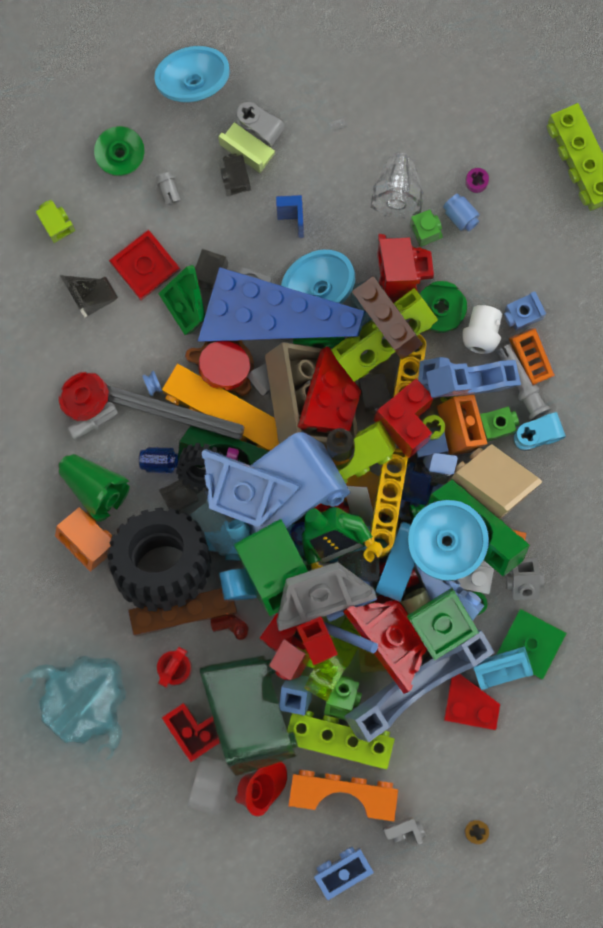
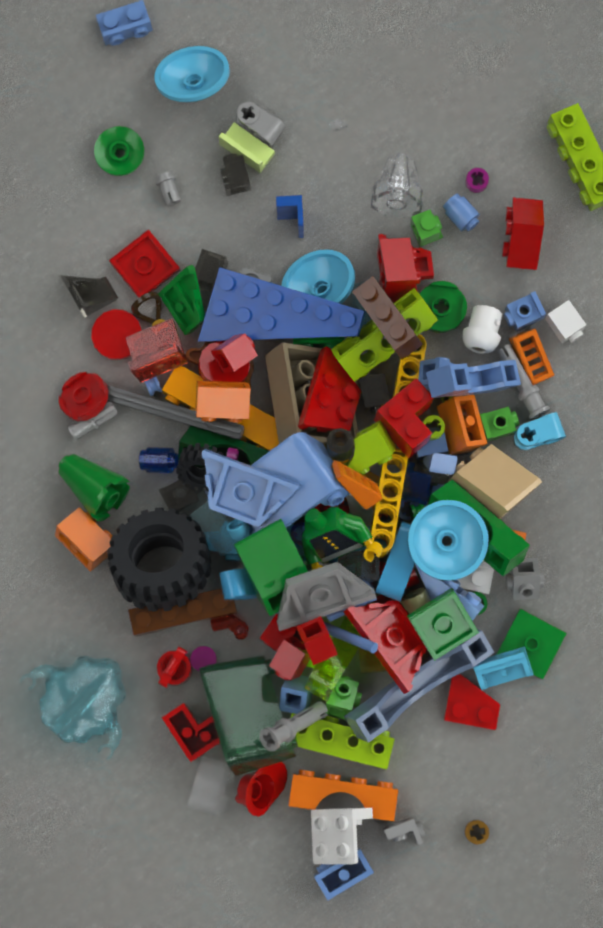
(54, 221): lime brick -> none
(111, 331): none -> red tile
(124, 23): none -> medium blue bracket
(151, 295): none -> dark brown piece
(155, 351): none -> clear red bracket
(202, 656): none -> magenta tile
(222, 400): none -> orange brick
(234, 353): none -> brick
(260, 379): light grey tile -> none
(286, 729): none -> light grey pin
(336, 834): none -> white bracket
(359, 486): none -> orange slope
(525, 232): none -> red brick
(566, 322): none -> white brick

